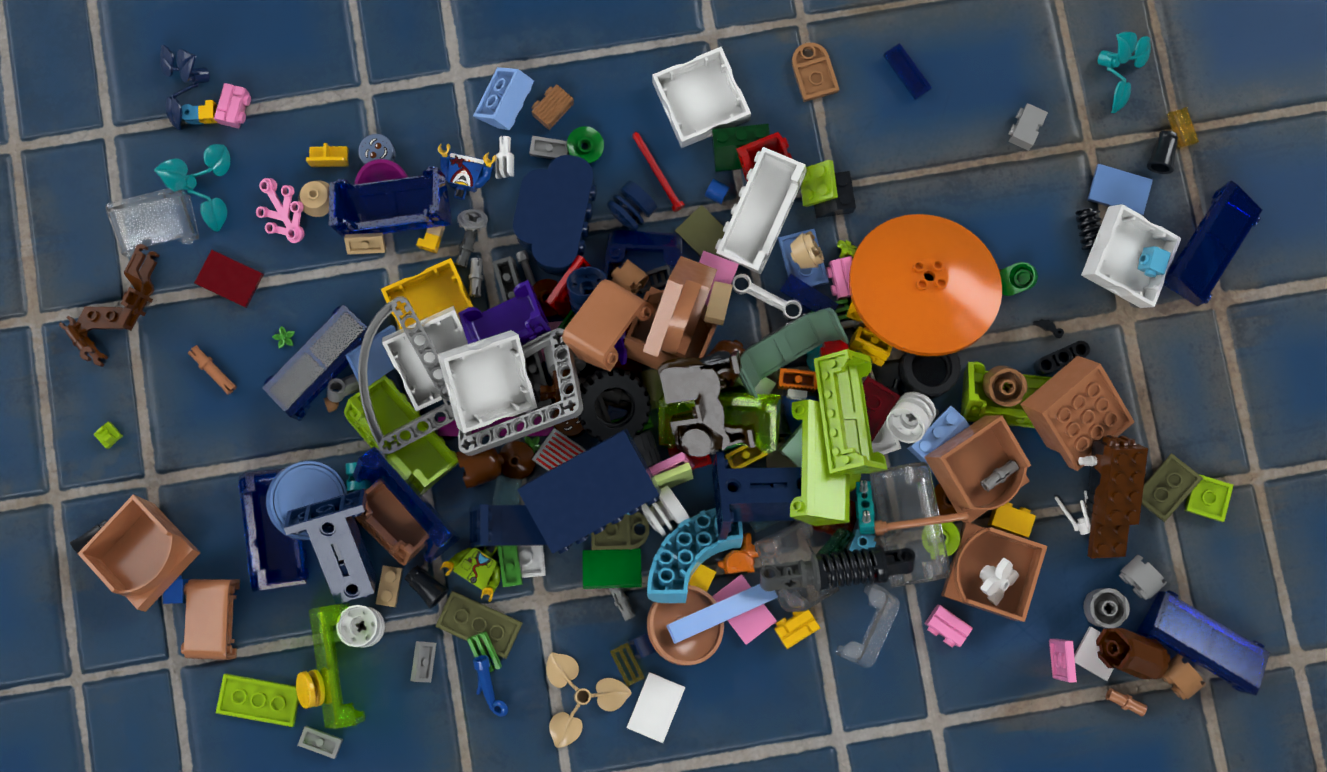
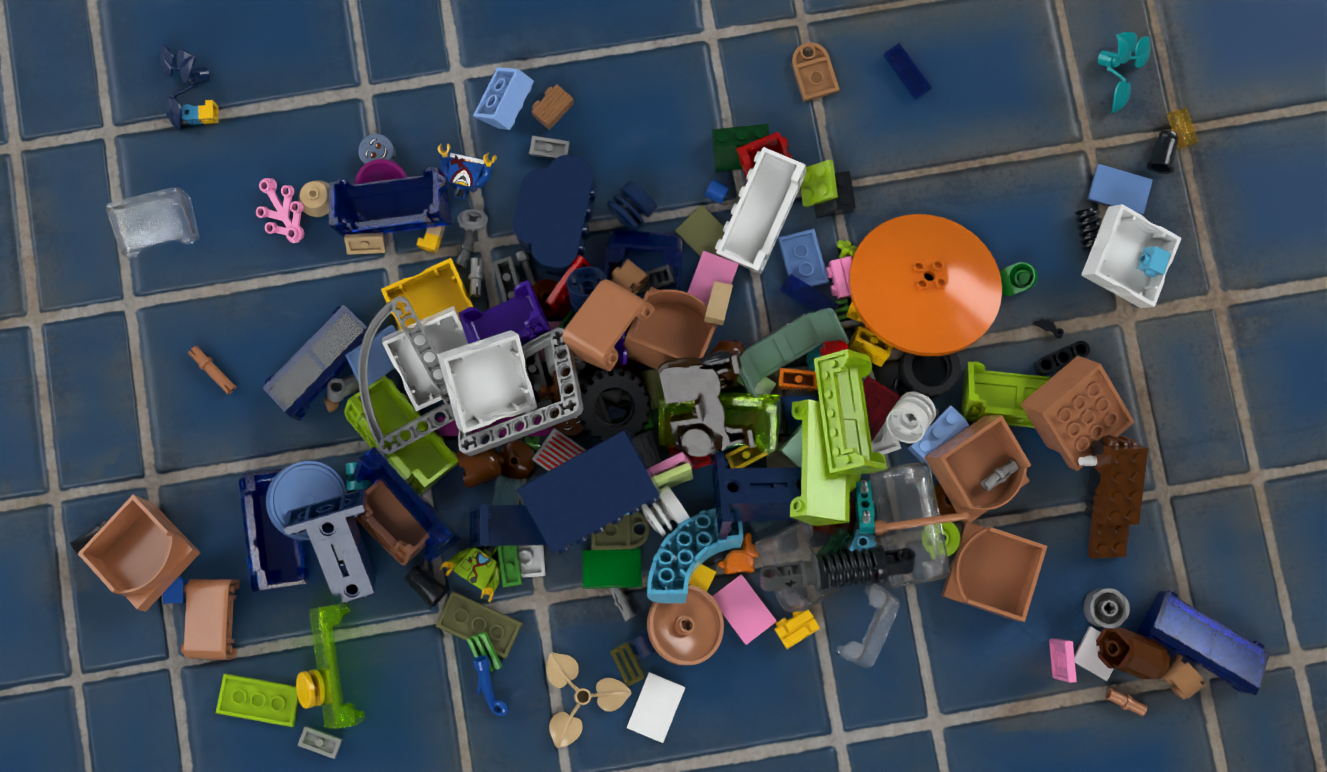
(108, 435): lime tile -> none
(115, 317): reddish brown piece -> none
(174, 176): teal plant -> none
(229, 278): dark red tile -> none
(232, 106): bright pink brick -> none
(284, 337): bright green plant -> none
(328, 156): yellow panel -> none
(349, 626): white wheel -> none
(389, 586): tan plate -> none
(423, 661): light grey plate -> none
(505, 159): white arm -> none
(587, 136): green dish -> none
(677, 205): red bar -> none
(680, 308): nougat piece -> none
(701, 97): white tile -> none
(719, 612): light blue tile -> none
(766, 296): white piece -> none
(796, 394): white tile -> none
(806, 251): tan cone -> none
(948, 626): bright pink brick -> none
(997, 580): white plant -> none
(1012, 520): yellow brick -> none
(1014, 390): medium nougat brick -> none
(1027, 126): light grey brick -> none
(1084, 523): white plant -> none
(1143, 577): light grey brick -> none
(1169, 487): olive tile -> none
(1210, 499): lime plate -> none
(1213, 244): clear blue windscreen -> none

